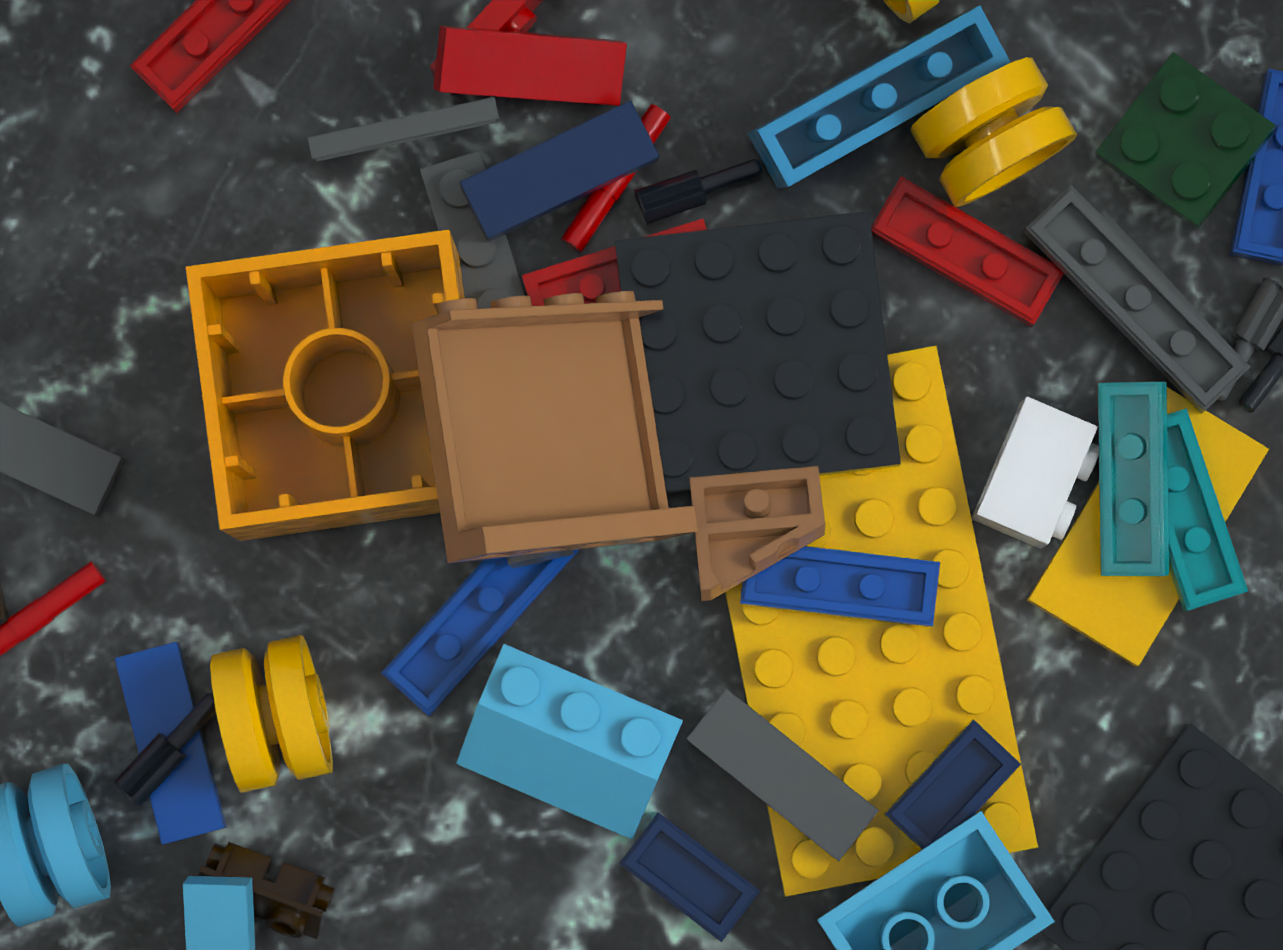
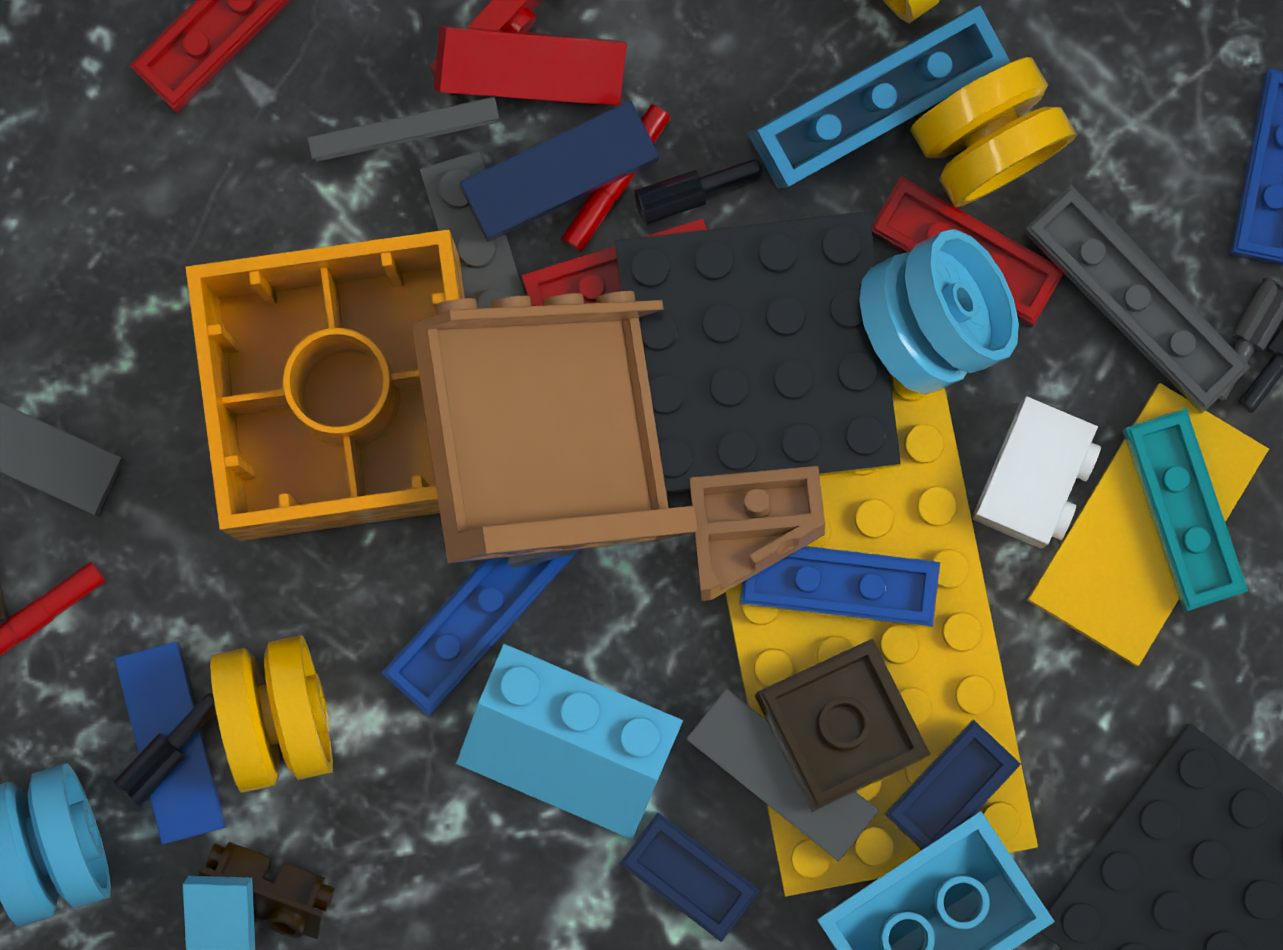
(842, 725): none -> dark brown tile
(939, 312): none -> medium azure wheel
(1133, 479): teal tile -> none
(1185, 141): dark green plate -> none

